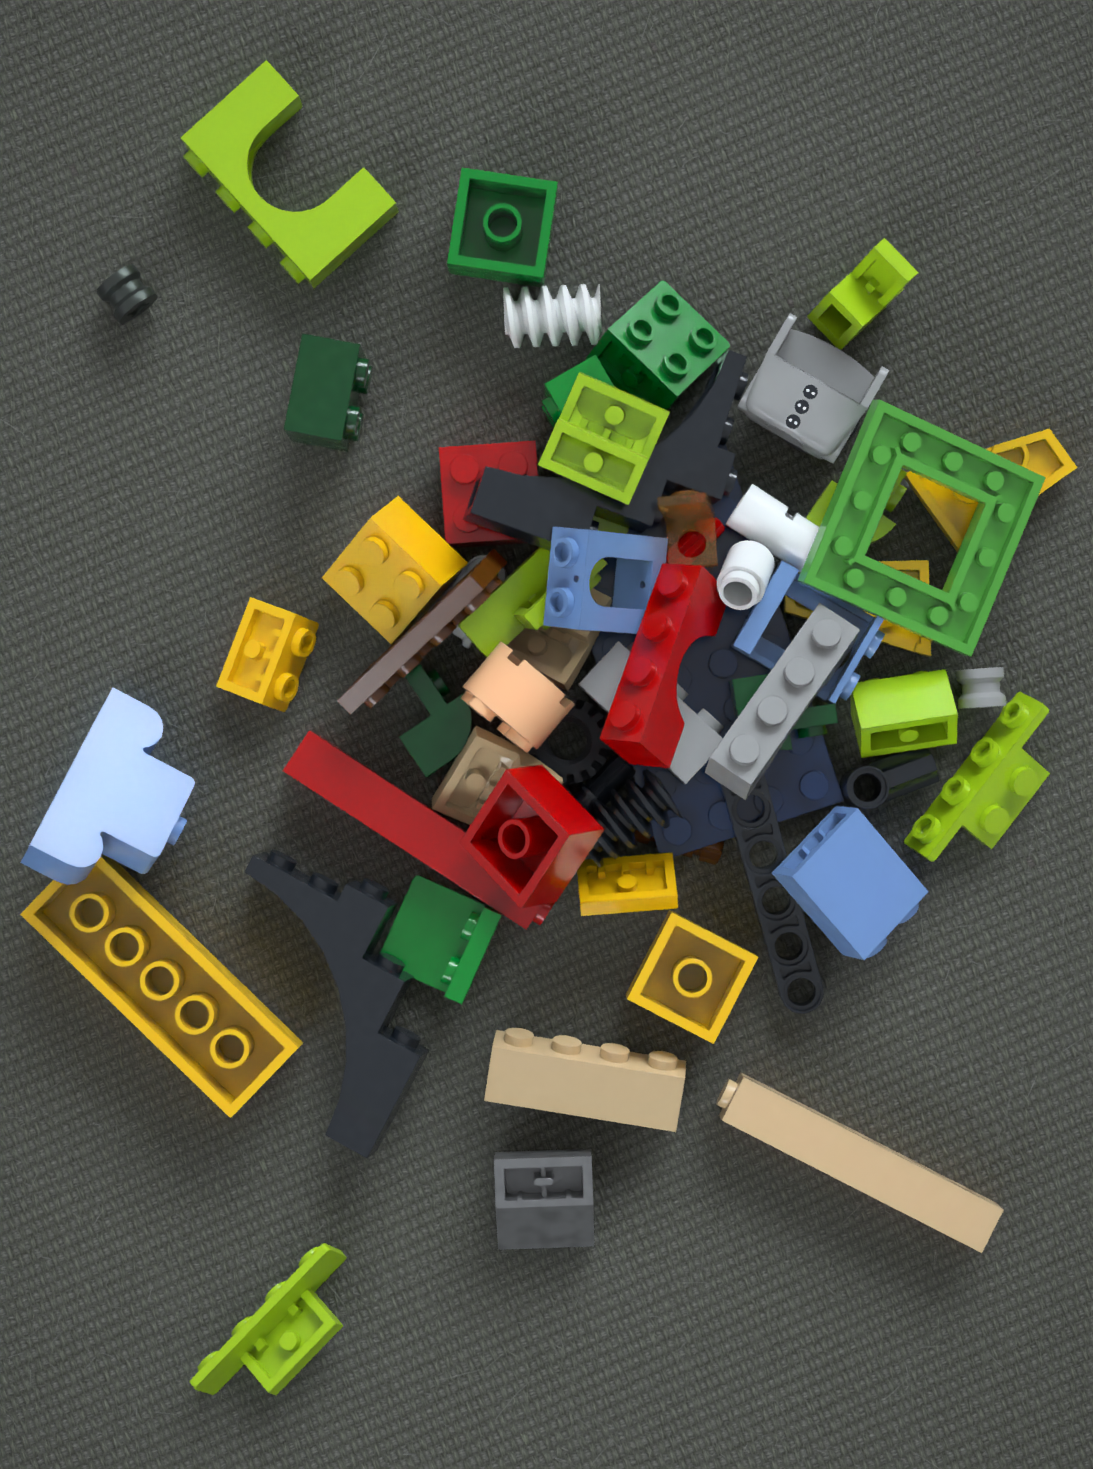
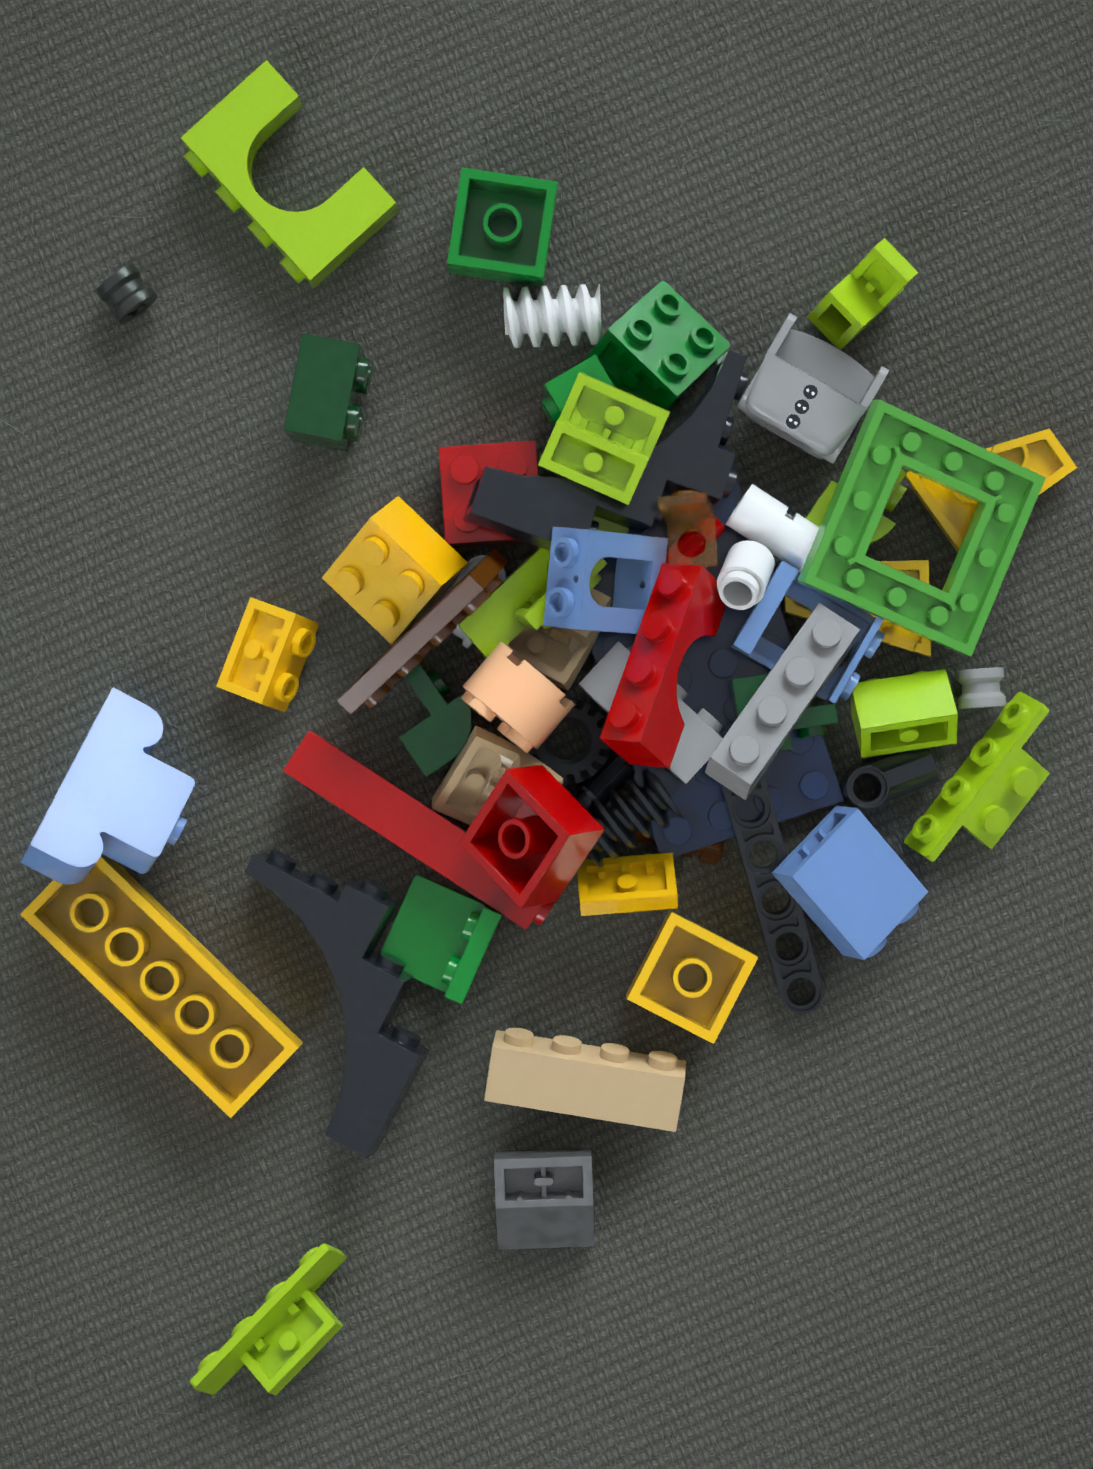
(859, 1161): tan brick -> none

